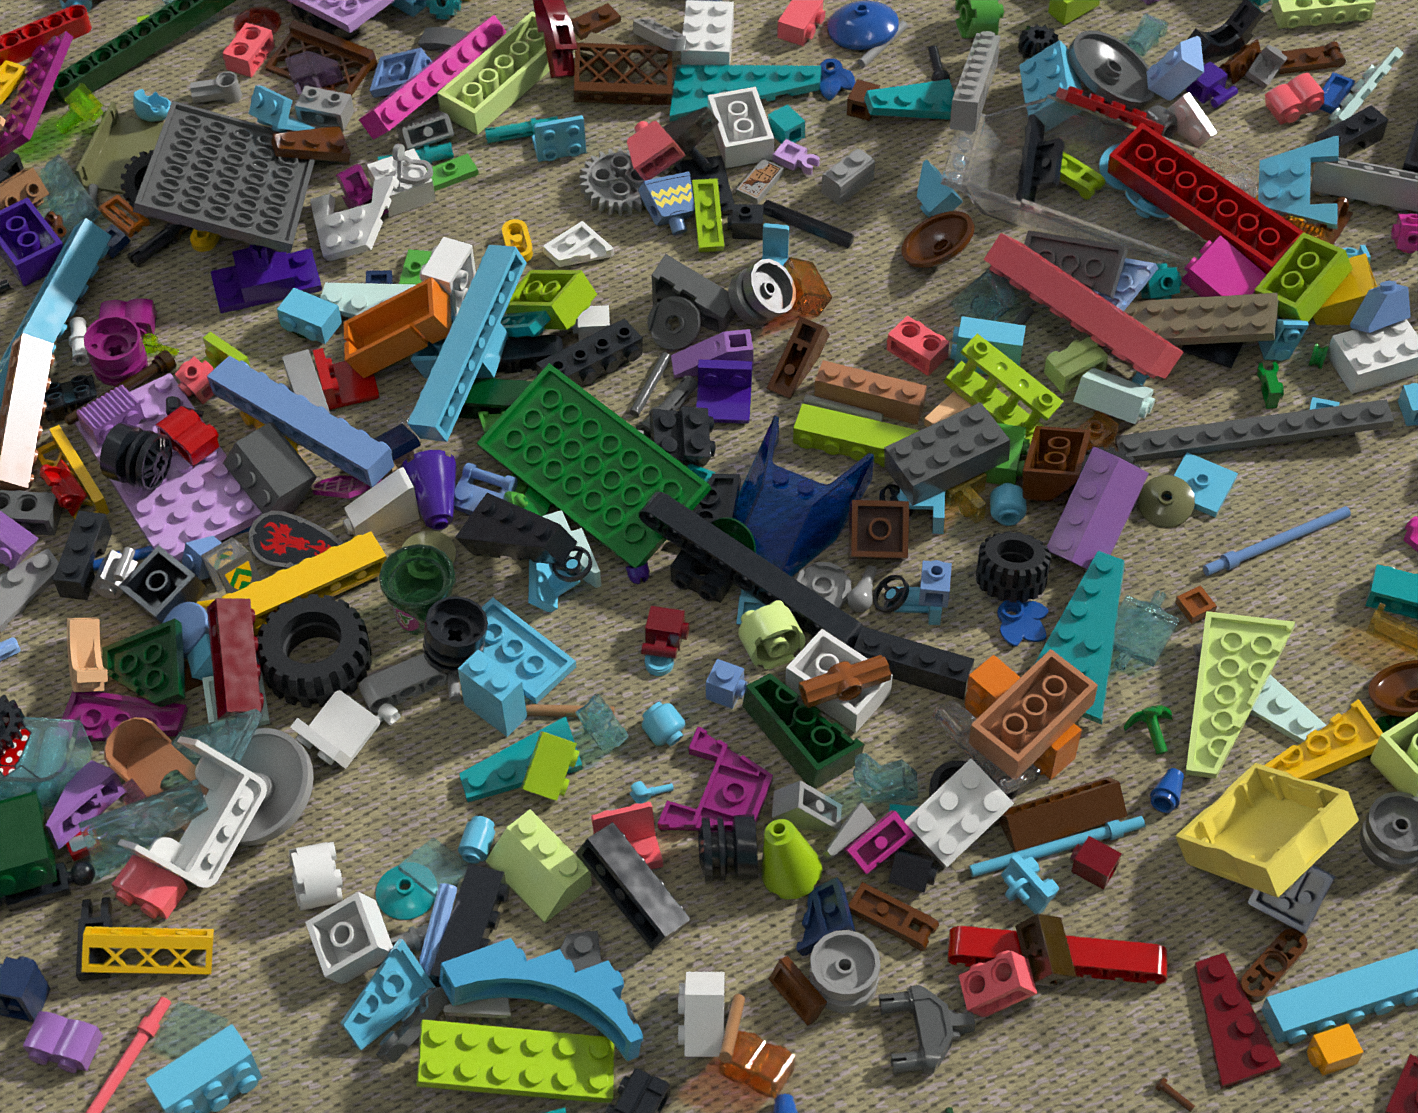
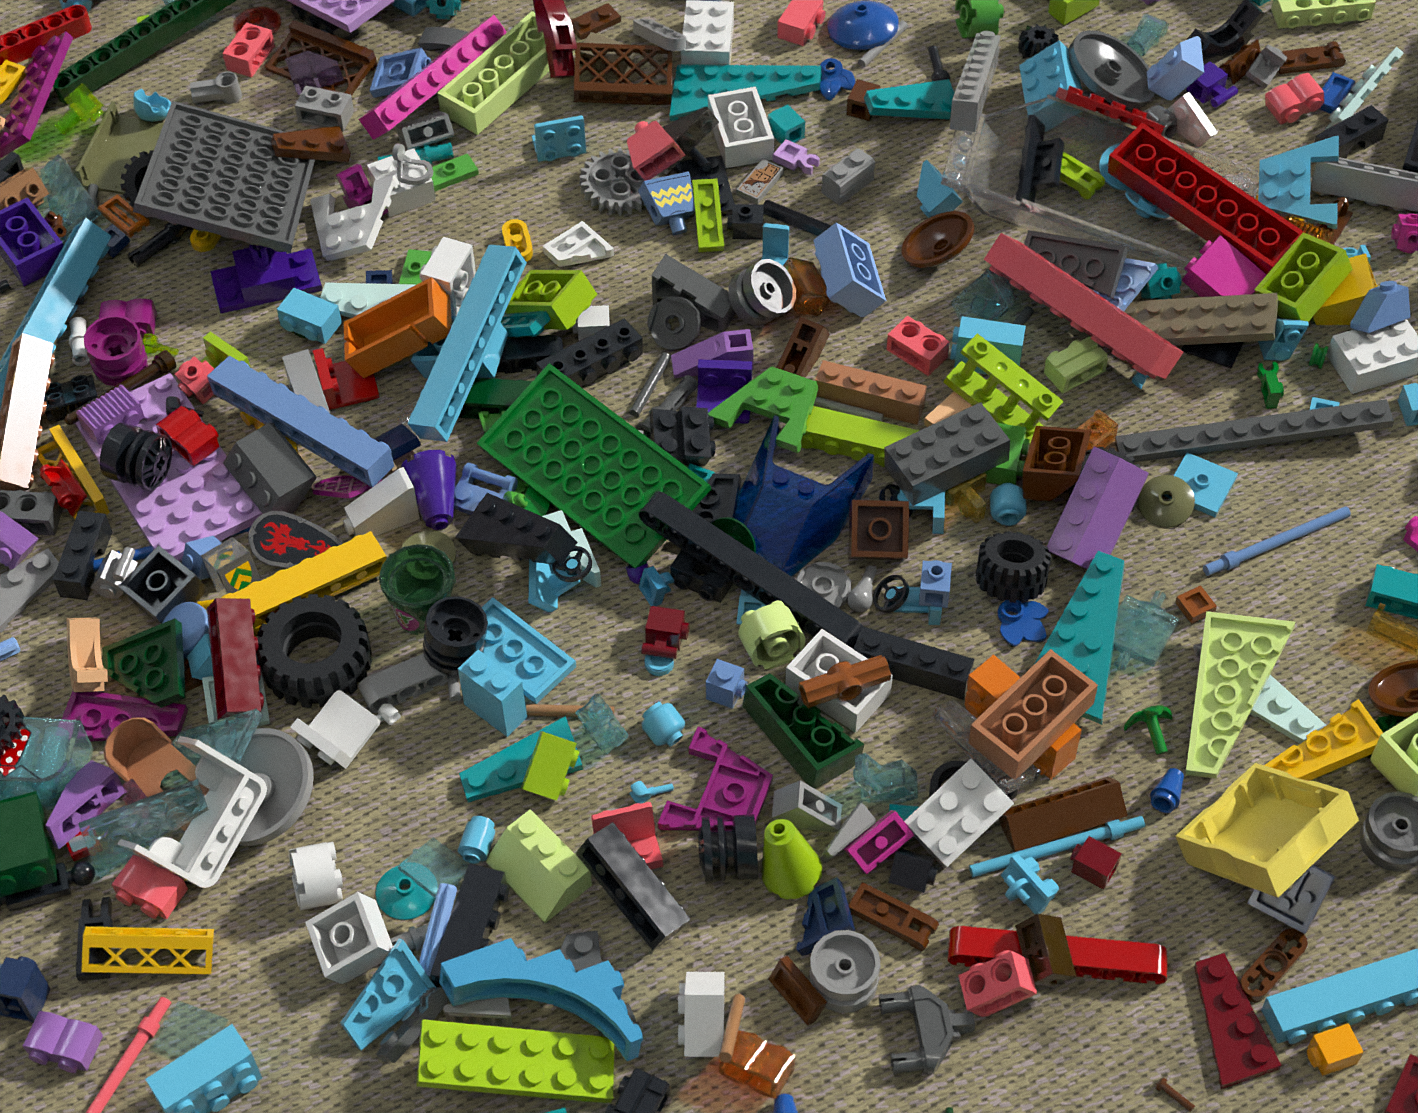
(274, 111): medium azure bracket -> none
(513, 131): teal pin -> none
(654, 585): none -> dark azure tile
(773, 394): none -> bright green wing
(849, 270): none -> light blue brick
(1114, 396): light aqua brick -> none

